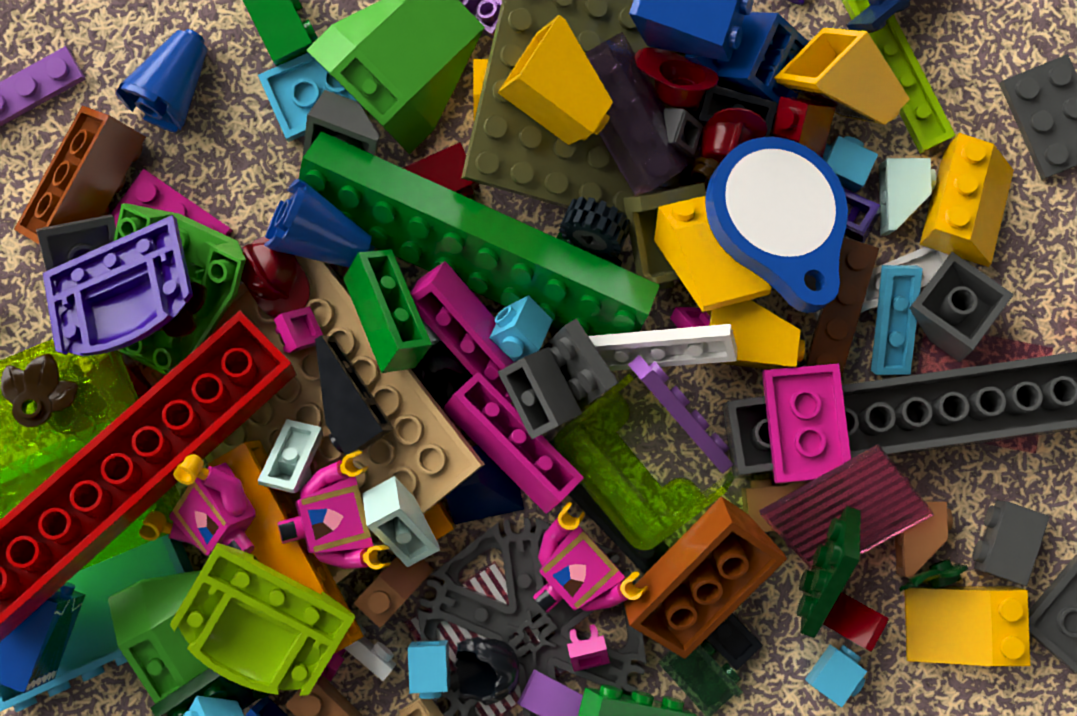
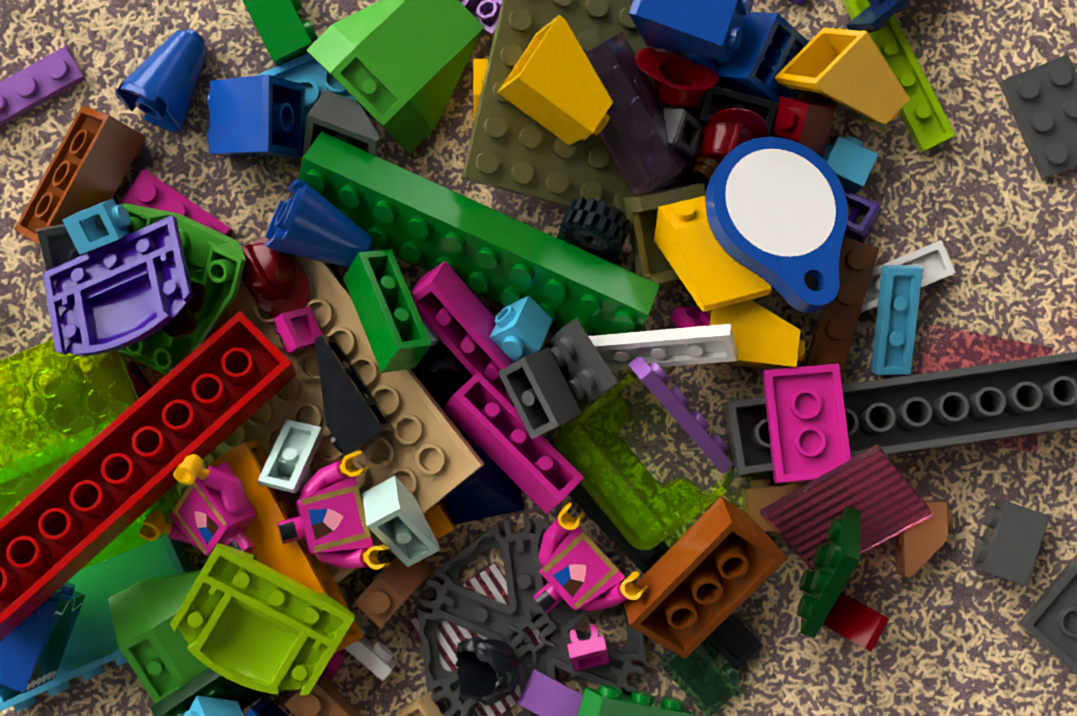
(37, 384): dark brown plate -> none
(88, 231): none -> medium azure brick
(256, 117): none -> blue slope
(429, 668): medium azure brick -> none
(446, 170): dark red slope -> none
(837, 674): medium azure brick -> none
(902, 189): light aqua slope -> none
(940, 575): dark green plate -> none
(959, 306): dark grey slope -> none
(967, 625): yellow slope -> none
(968, 200): yellow slope -> none

